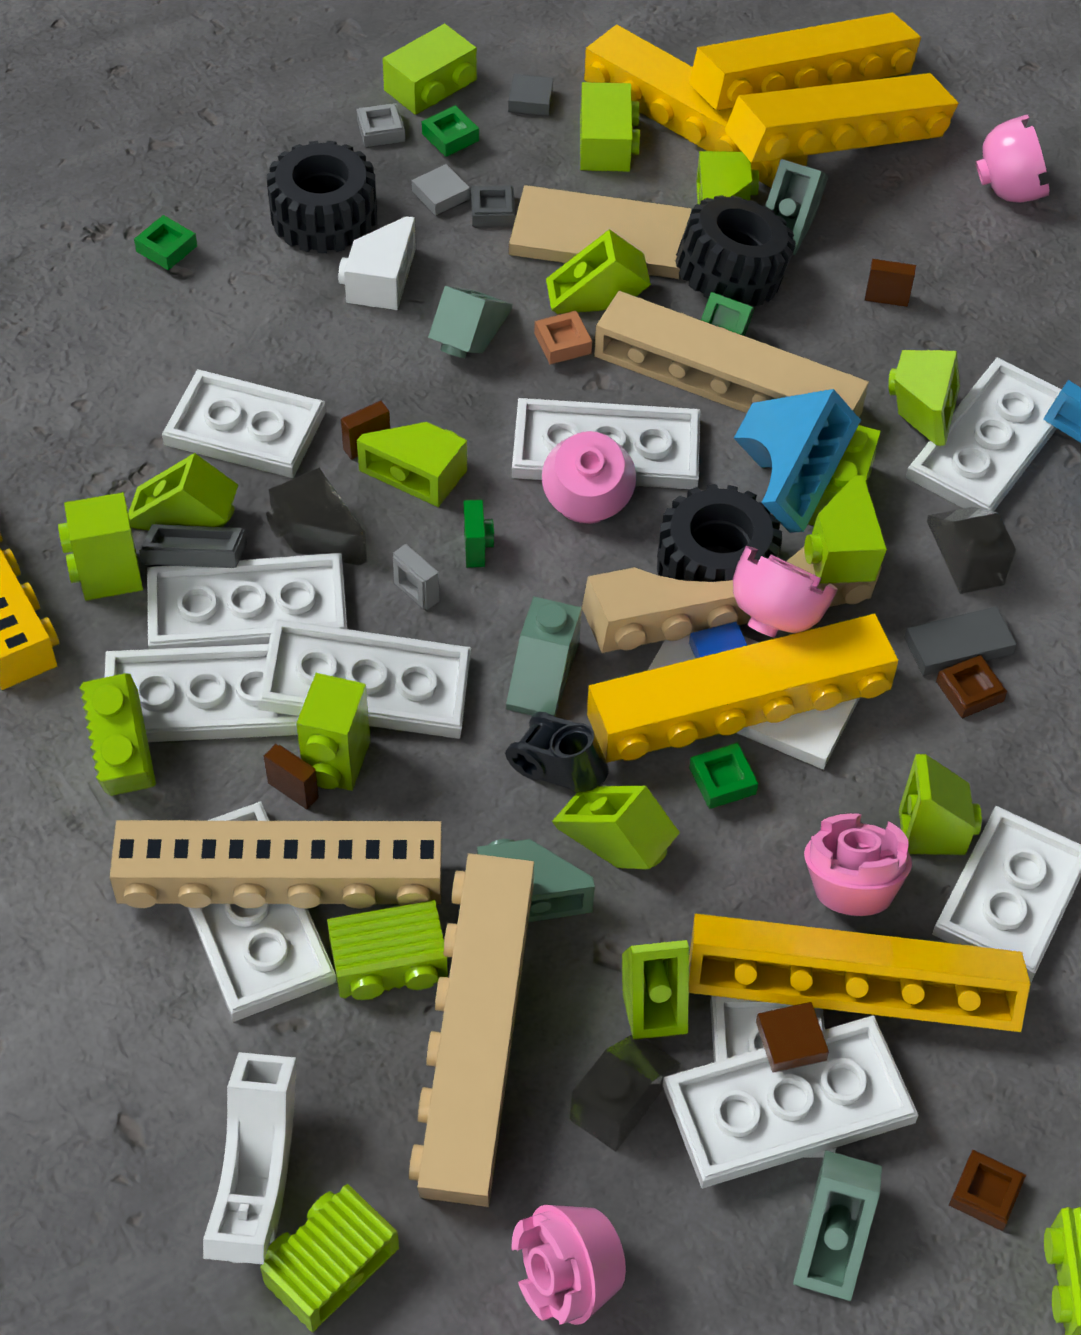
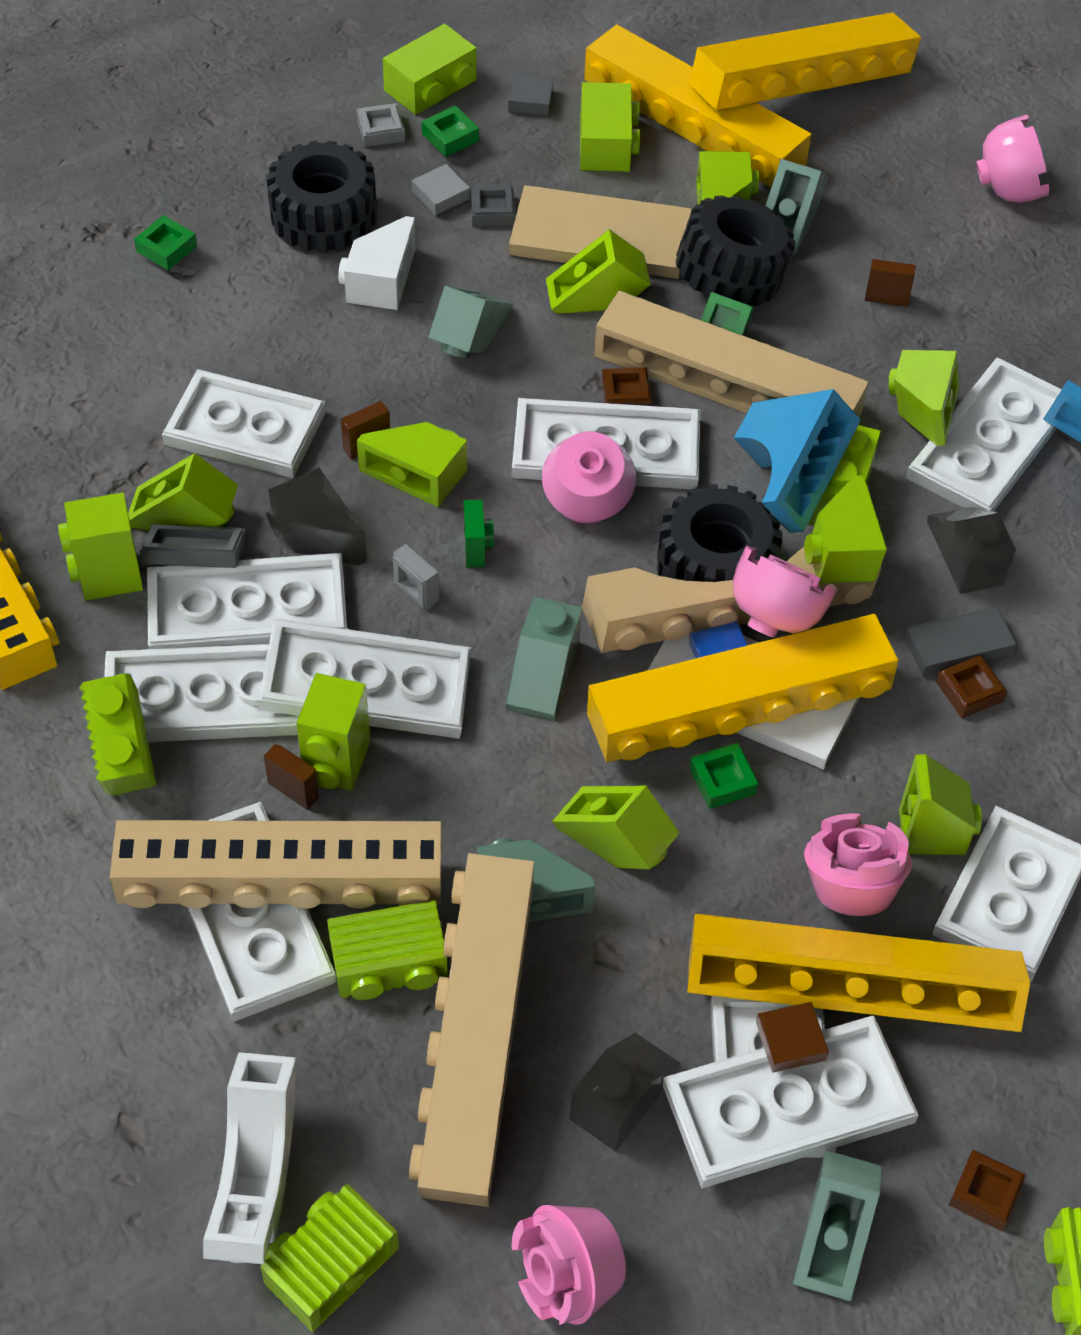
(559, 753): black piece -> none
(563, 337): nougat plate -> none
(626, 386): none -> reddish brown tile
(656, 988): lime slope -> none
(840, 117): yellow brick -> none

